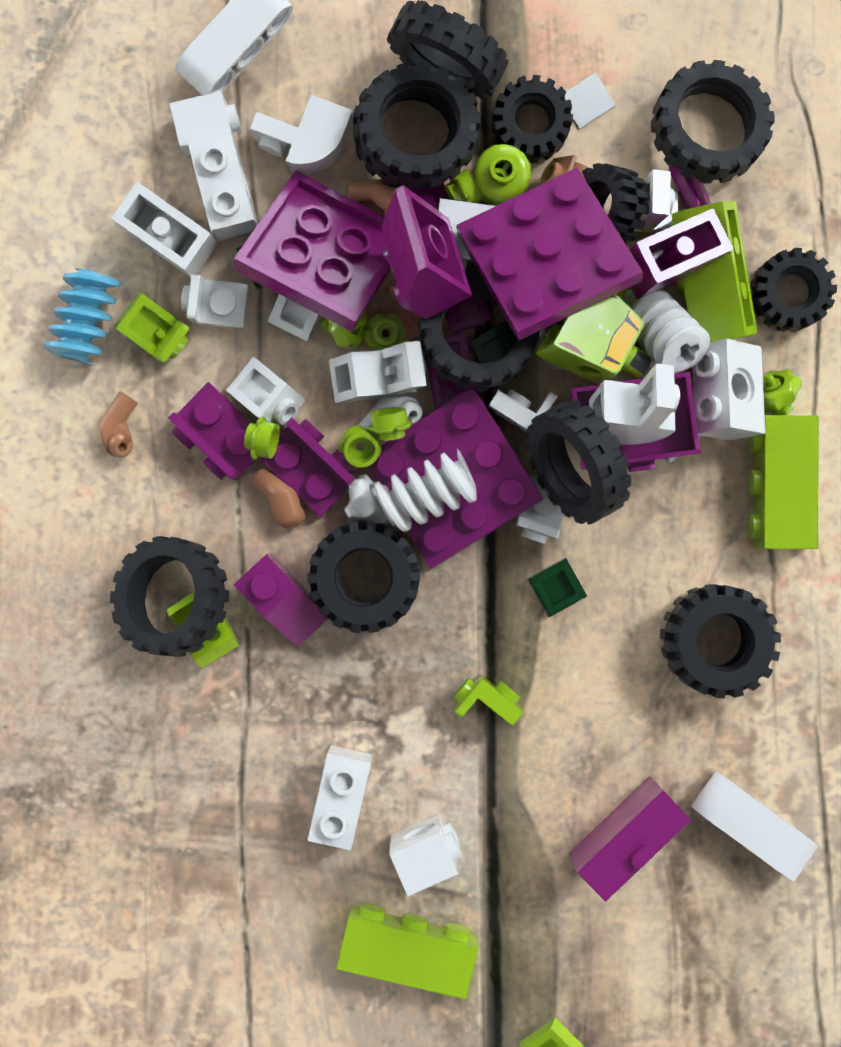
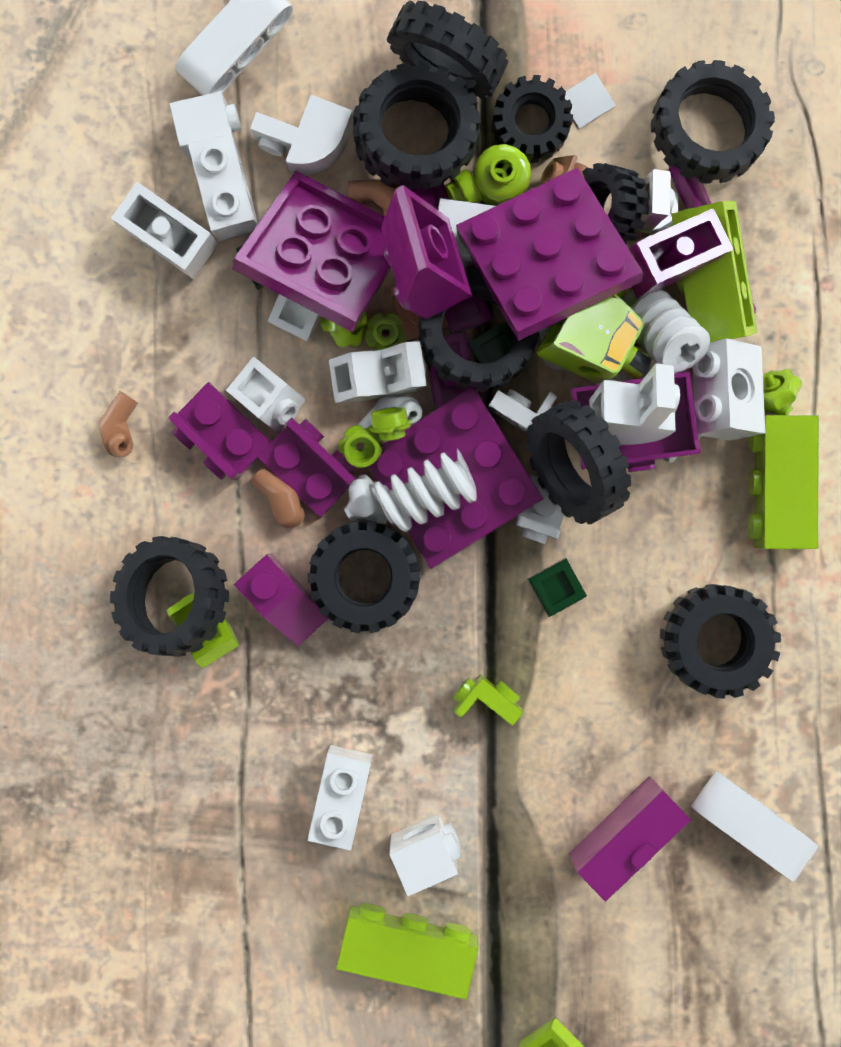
(81, 315): medium azure piece -> none
(152, 328): lime bracket -> none
(215, 302): white bracket -> none
(262, 438): lime plate -> none
(818, 283): black tyre -> none

